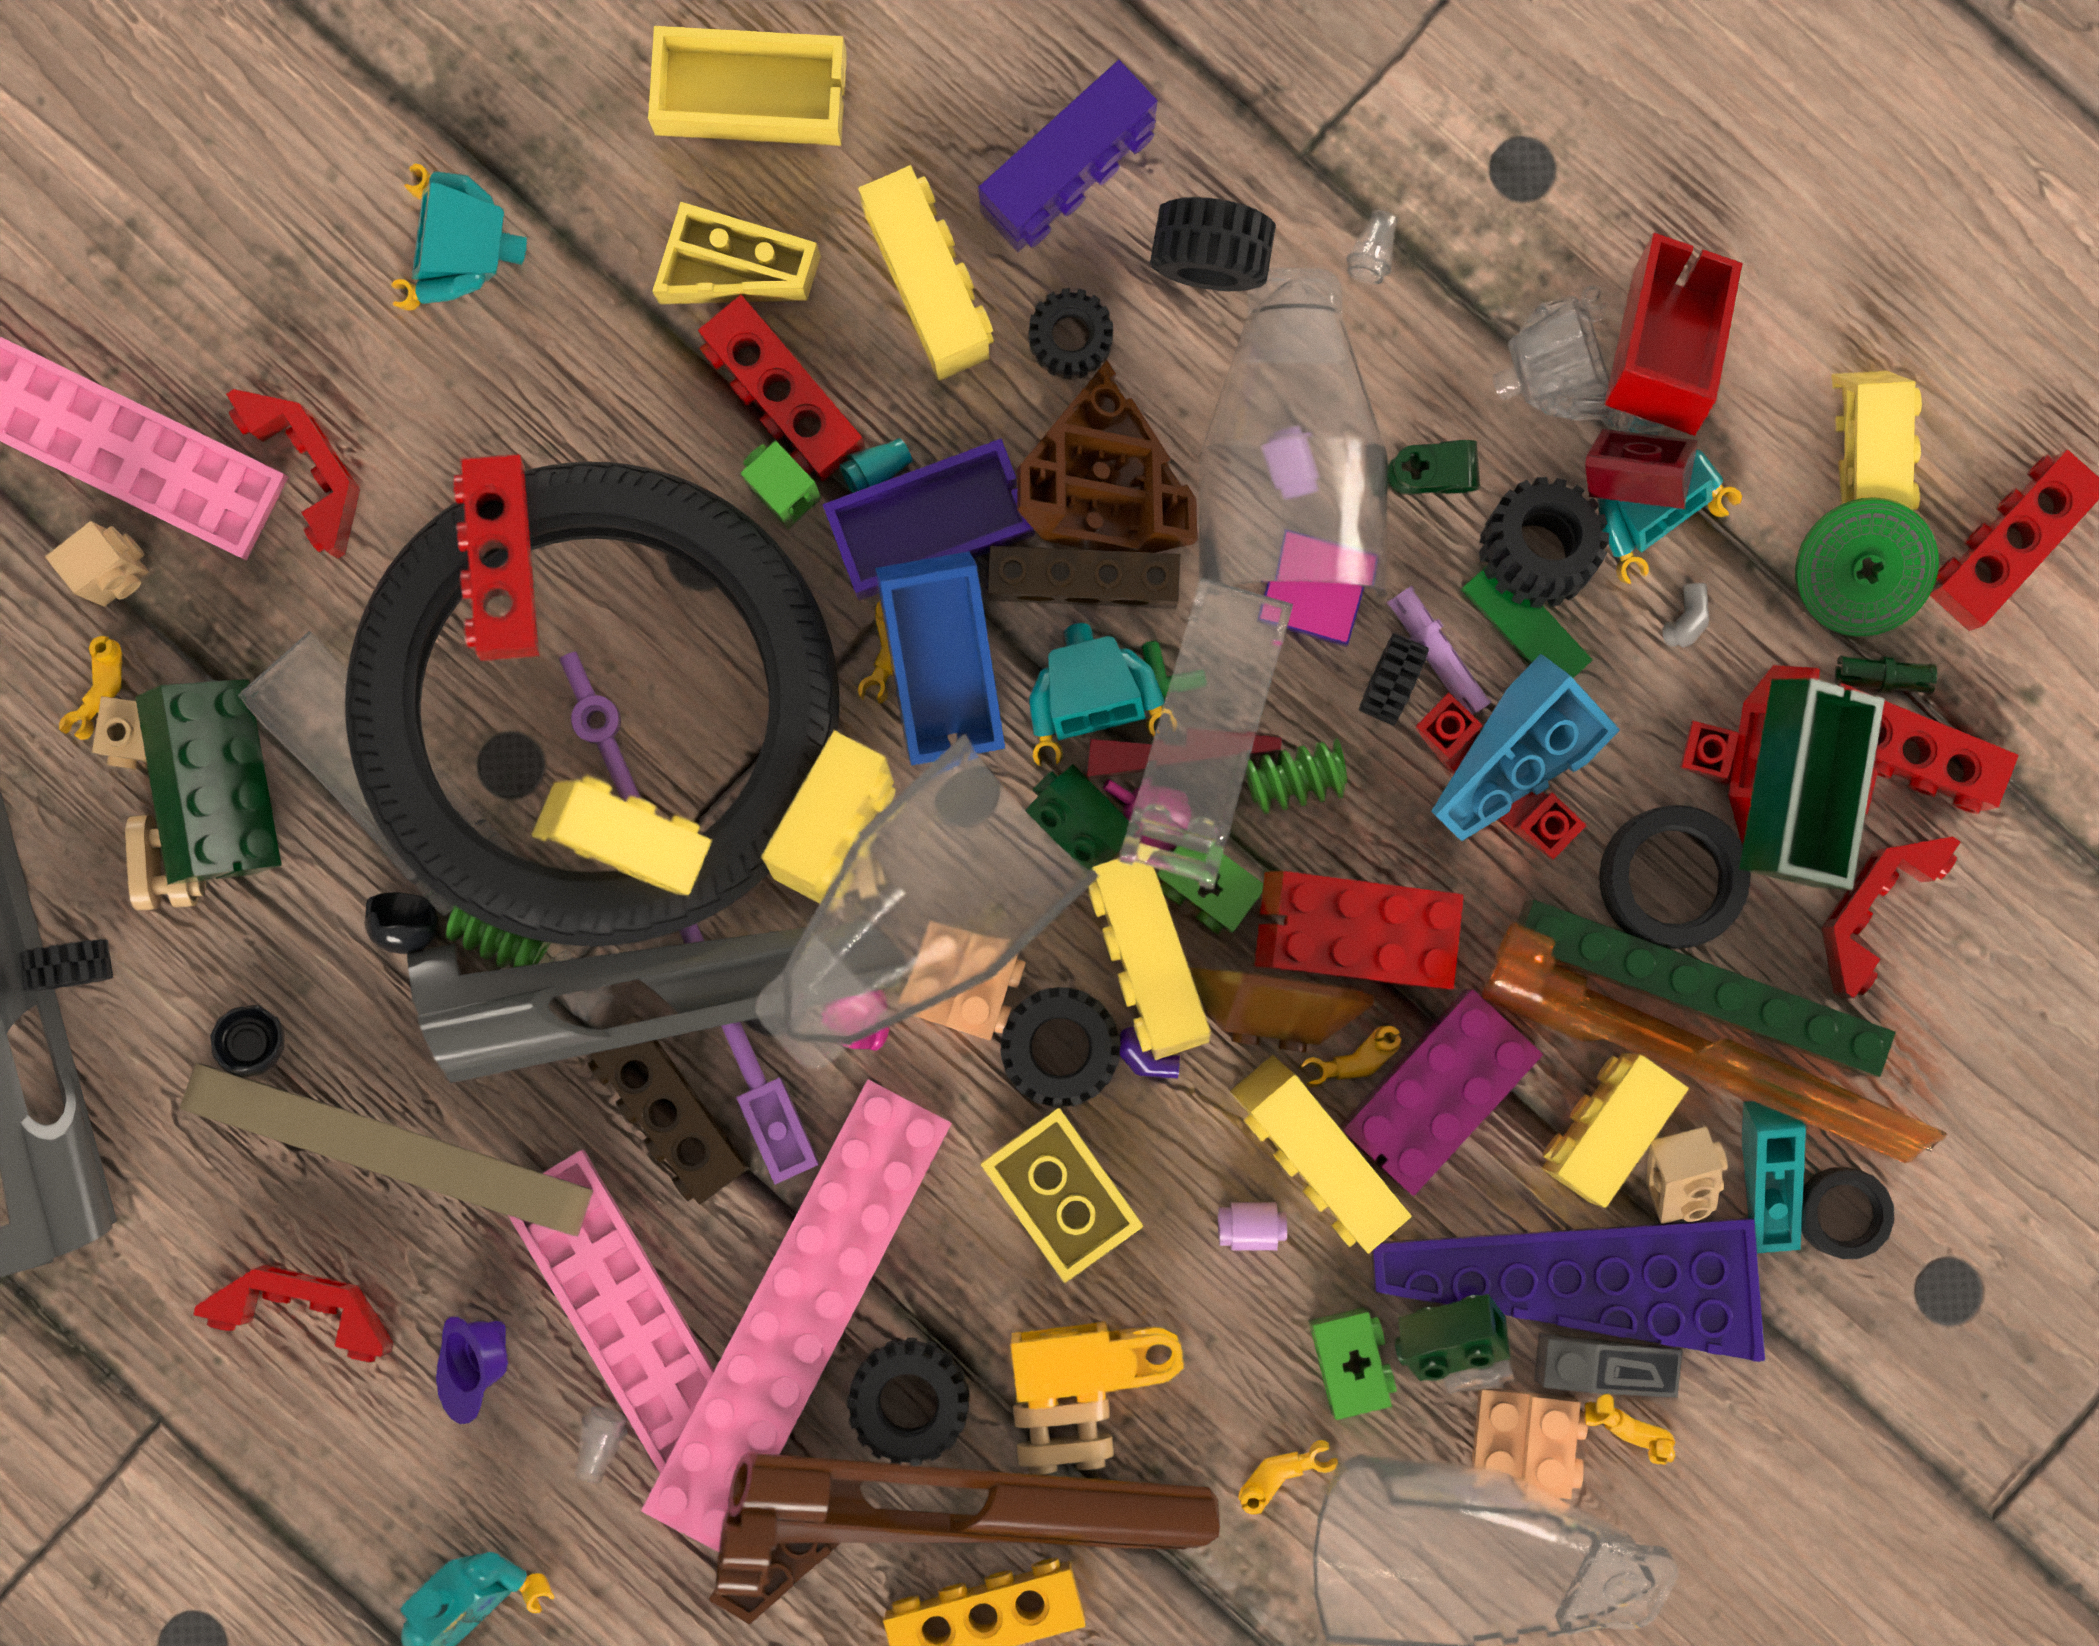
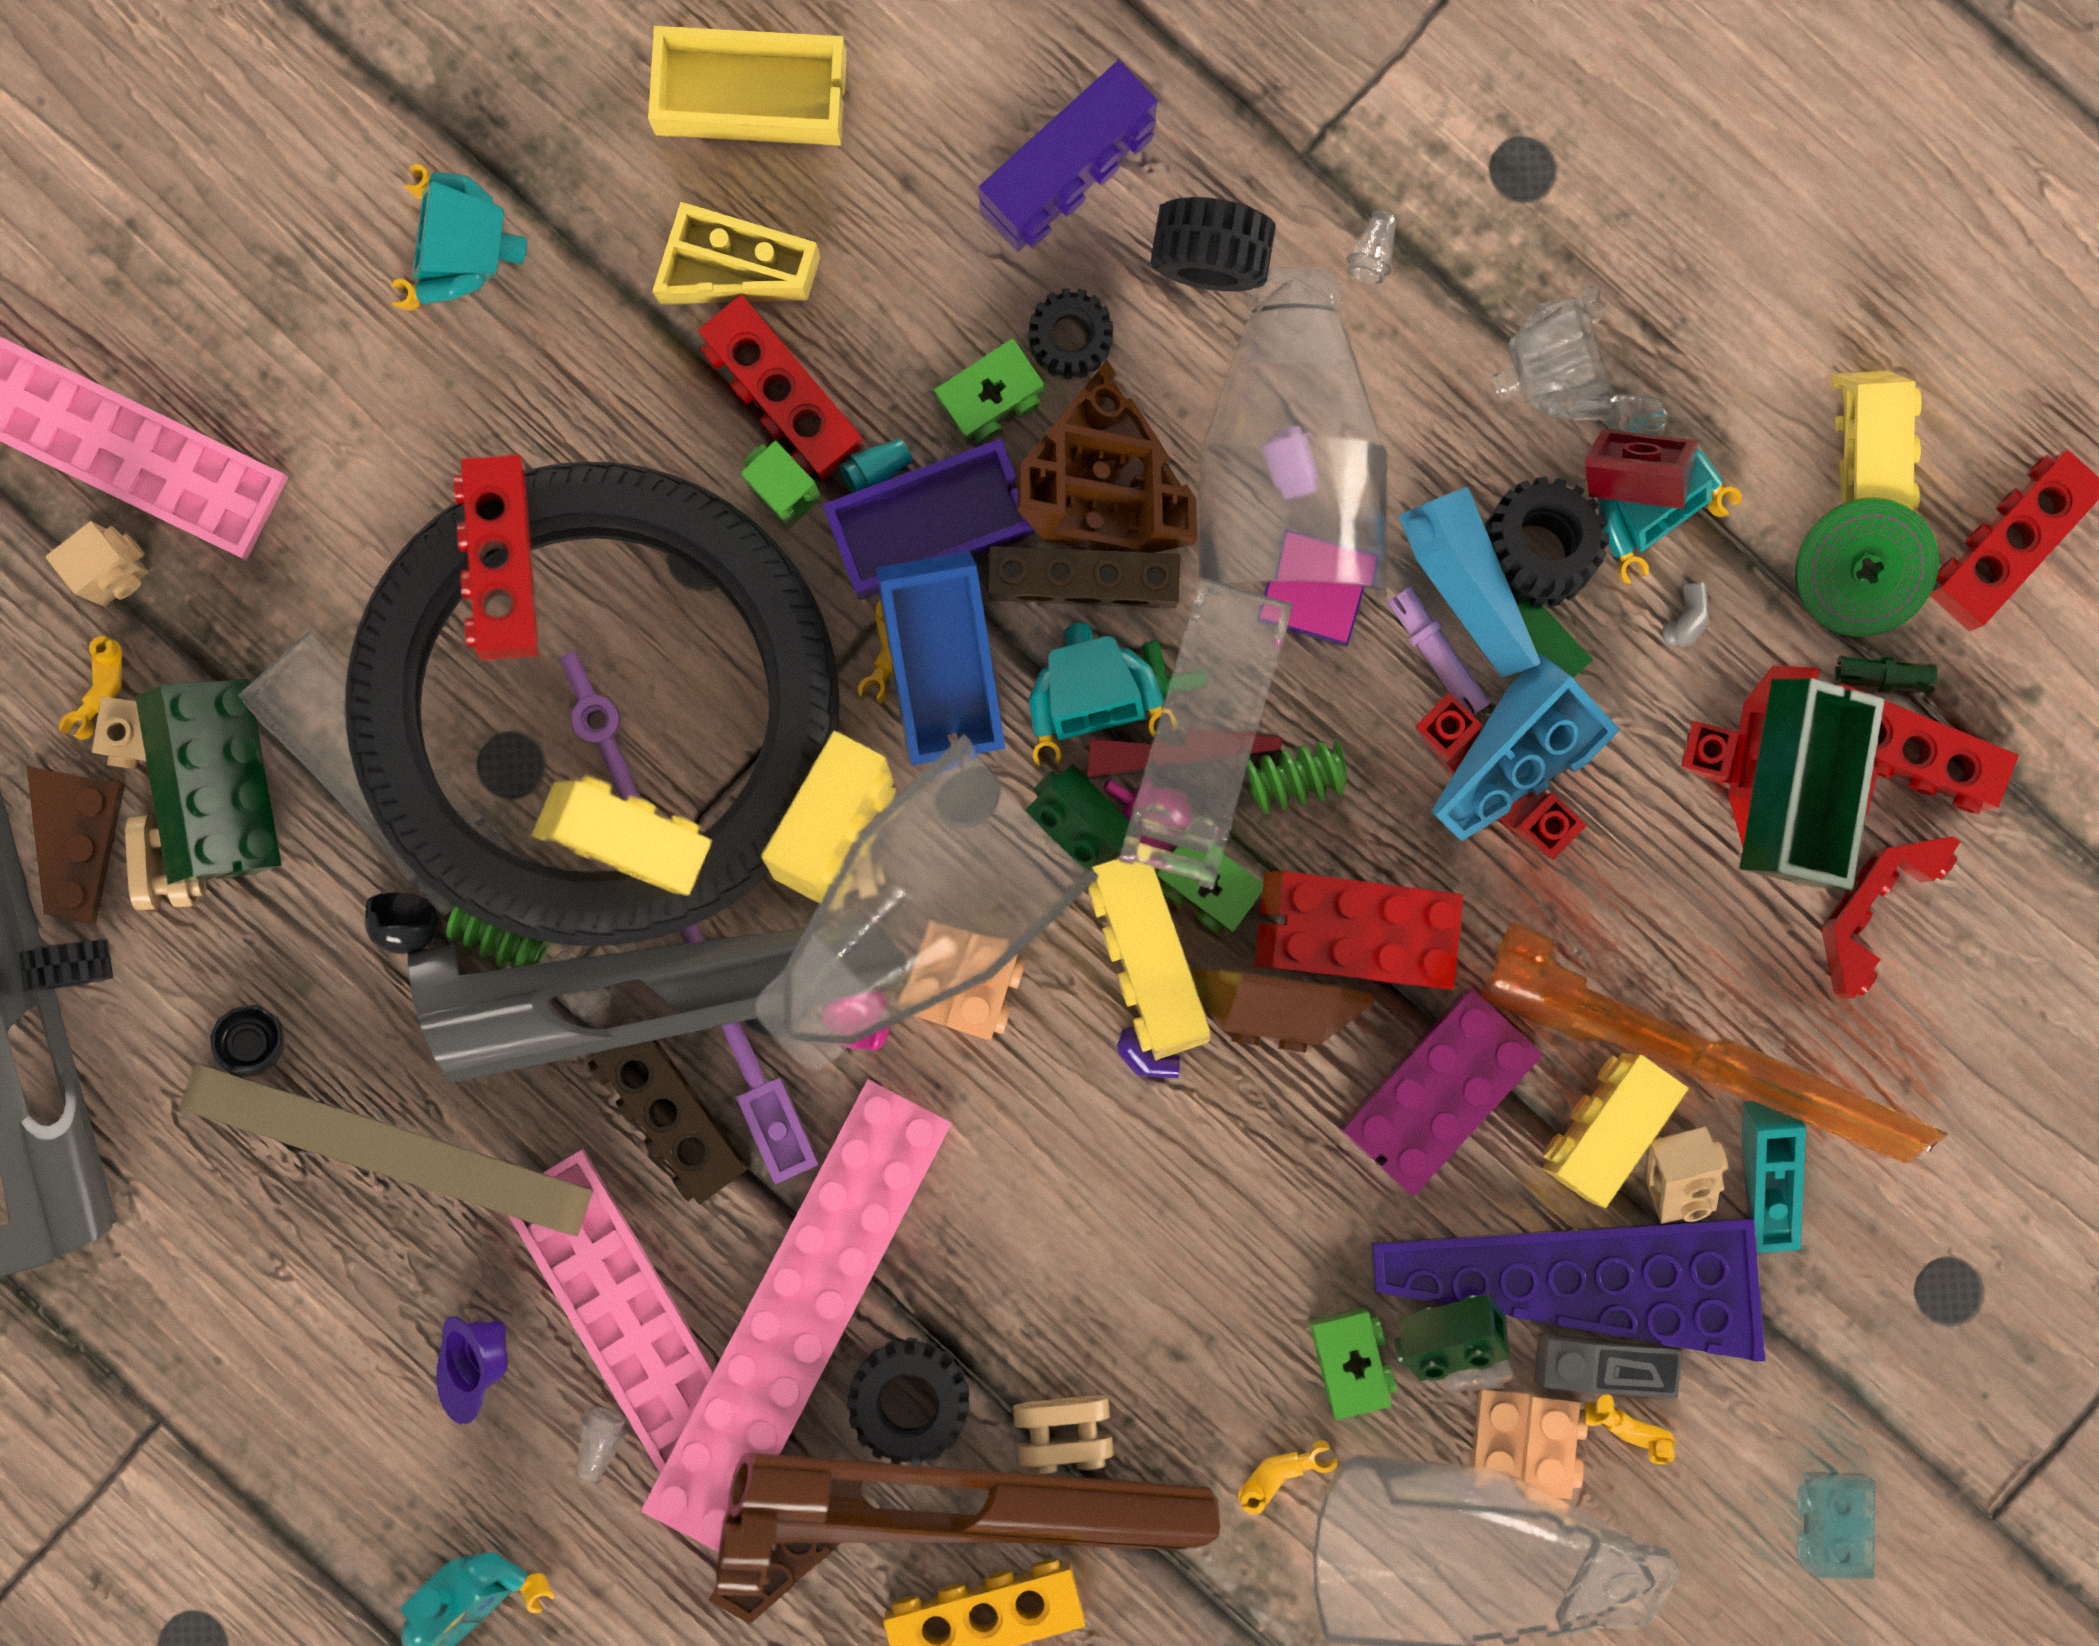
(73, 840): none -> reddish brown wing
(332, 516): red slope -> none
(359, 1325): red slope -> none
(924, 272): light yellow piece -> none
(1001, 369): none -> bright green brick
(1061, 1194): light yellow brick -> none
(1064, 1089): black tyre -> none
(1088, 1362): yellow brick -> none
(1251, 1226): lavender brick -> none
(1321, 1154): light yellow wedge -> none
(1363, 1062): yellow arm -> none
(1393, 679): black tyre -> none
(1444, 468): dark green piece -> none
(1464, 568): none -> dark azure wedge
(1674, 335): red piece -> none
(1711, 991): dark green brick -> none
(1726, 851): black tyre -> none
(1837, 1525): none -> clear light blue brick
(1881, 1210): black tyre -> none

